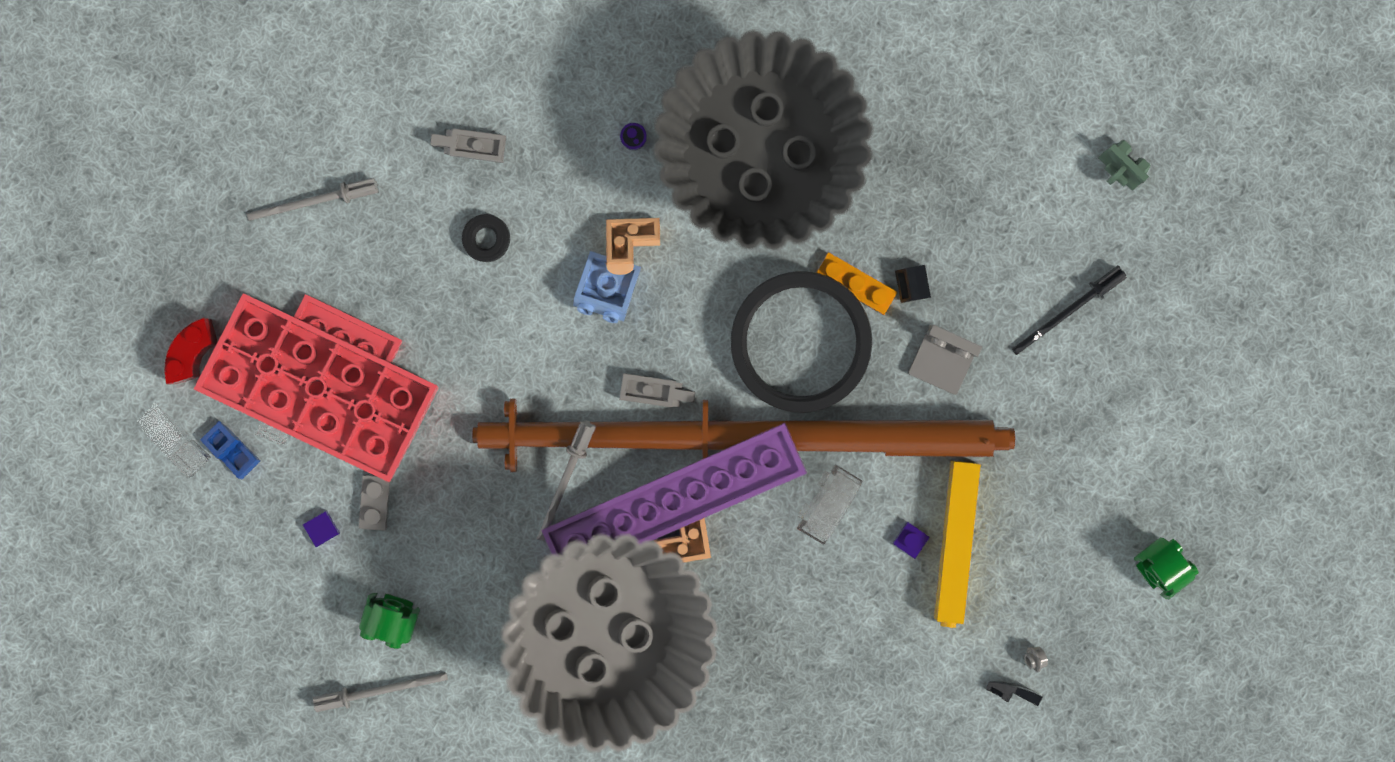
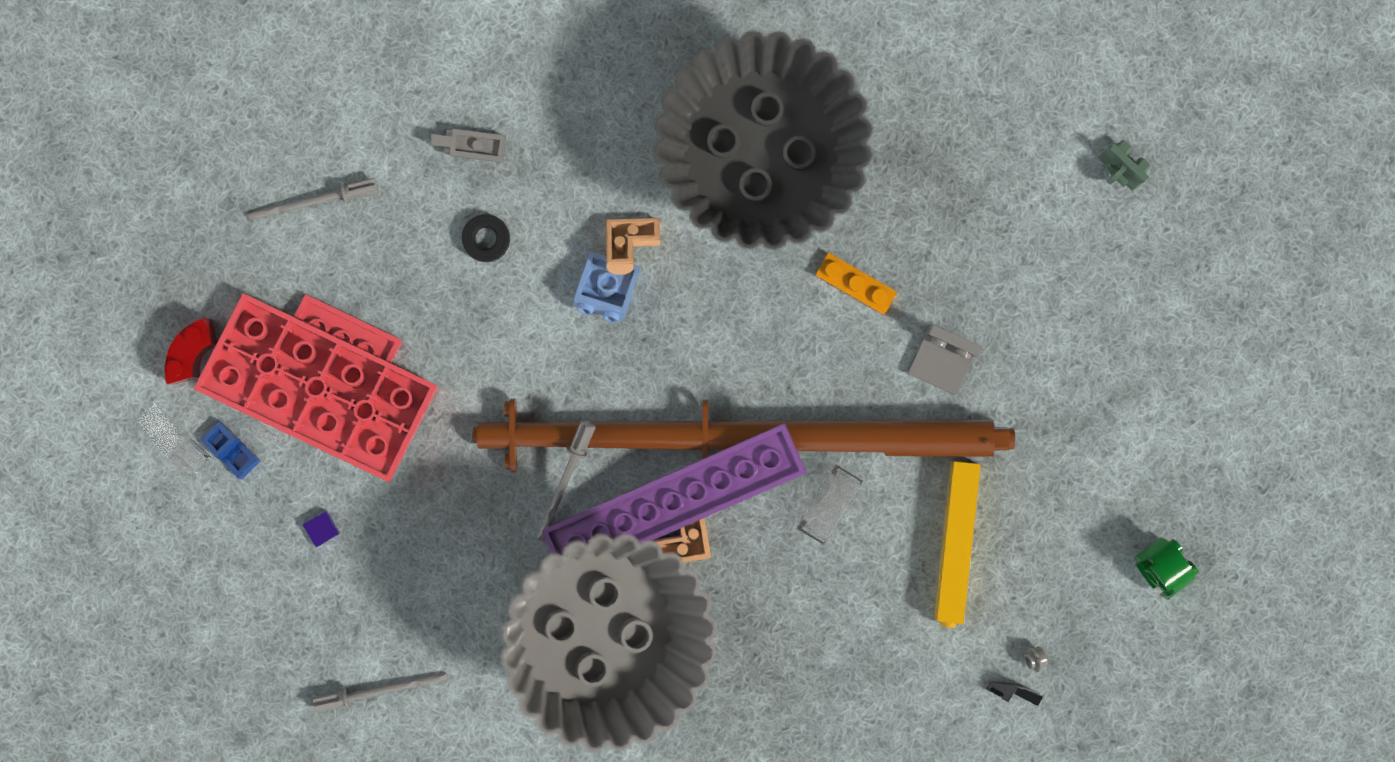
(374, 503): light grey plate -> none
(388, 620): green brick -> none
(633, 136): tile -> none
(654, 391): light grey hinge -> none
(818, 401): black tyre -> none
(911, 540): dark purple plate -> none
(912, 283): black piece -> none
(1098, 289): black piece -> none

